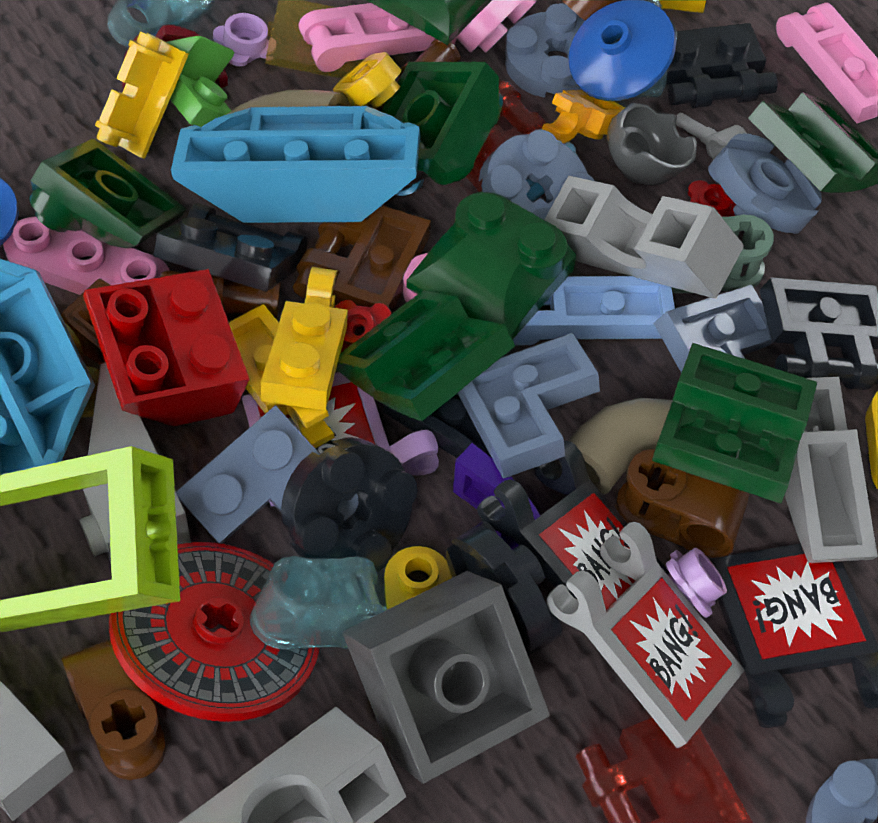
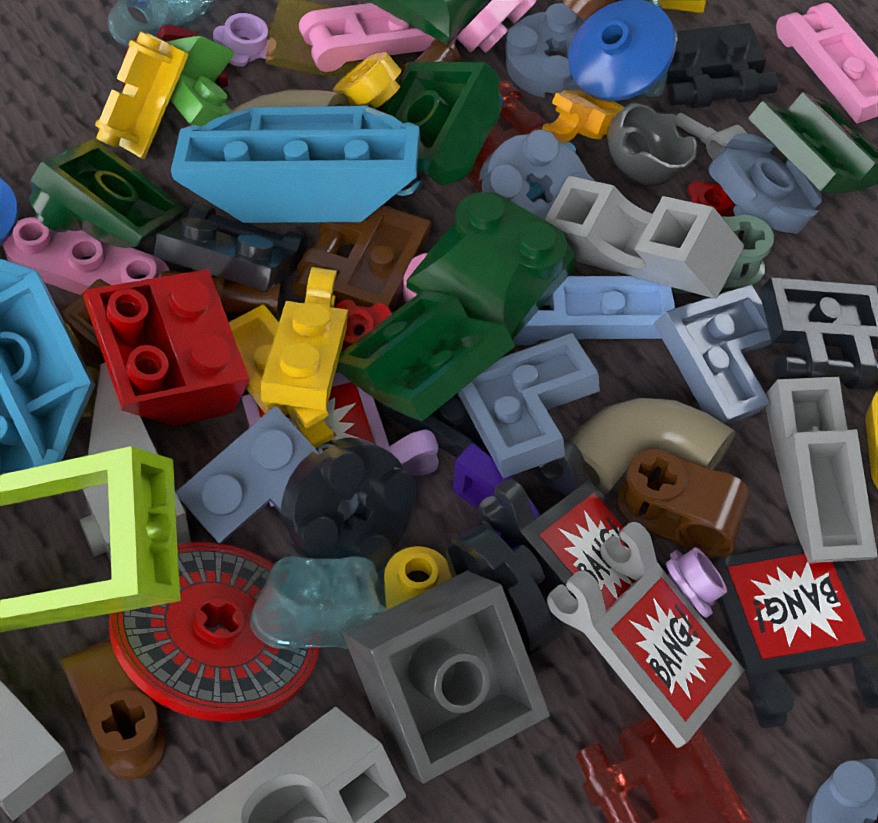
(736, 422): dark green slope -> none

